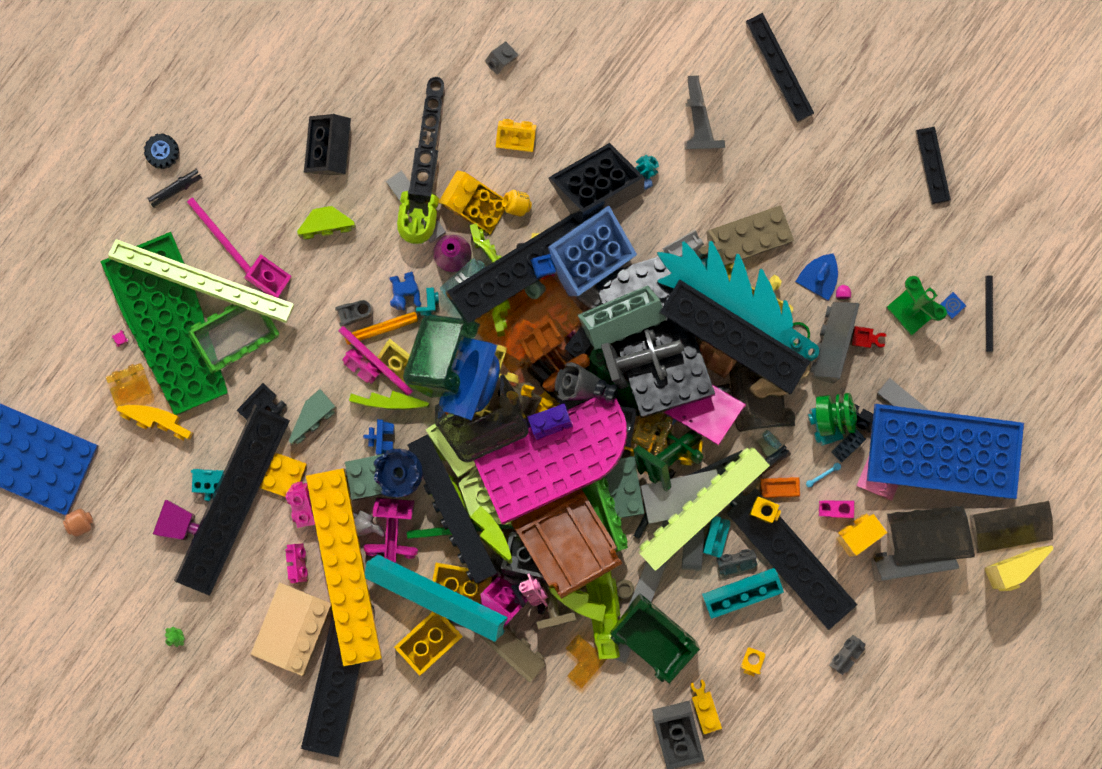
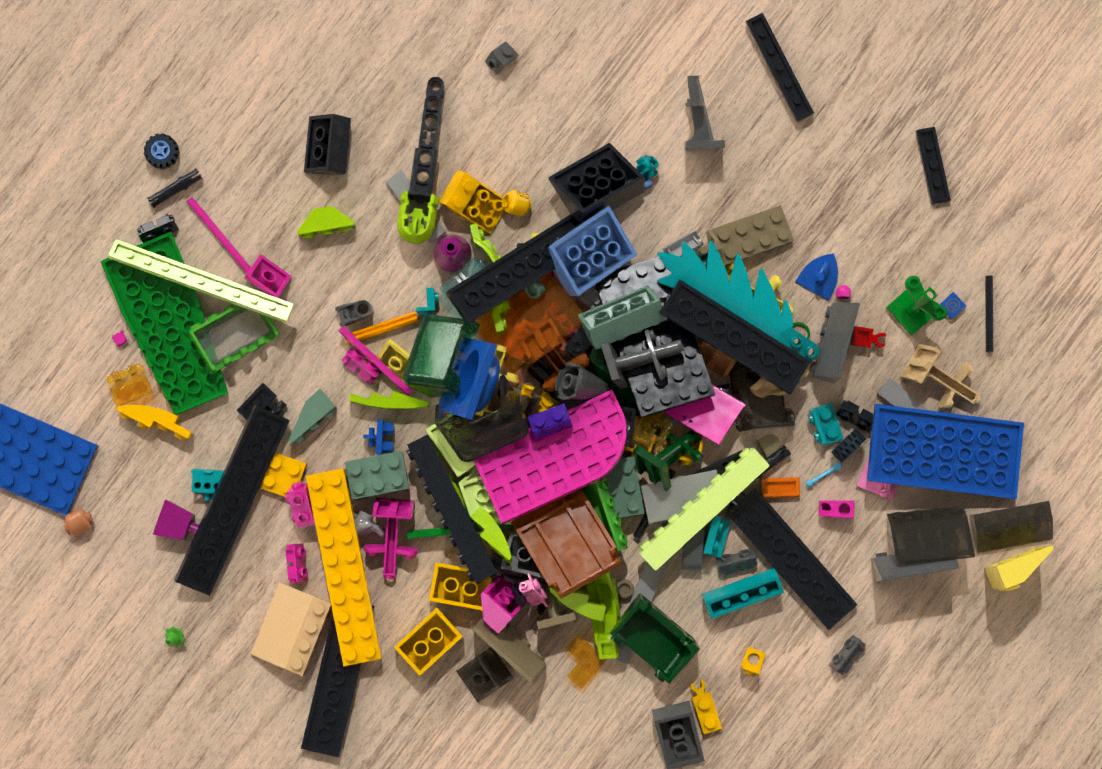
(149, 231): none -> black hinge
(386, 474): dark blue plate -> none
(402, 289): blue animal -> none
(435, 597): teal tile -> none
(484, 674): none -> clear smoke slope
(515, 135): yellow bracket -> none
(543, 266): blue tile -> none
(606, 391): black wheel -> none
(756, 510): yellow brick -> none
(771, 440): clear light blue tile -> none
(835, 414): green wheel -> none
(861, 535): yellow brick -> none
(923, 365): none -> tan piece

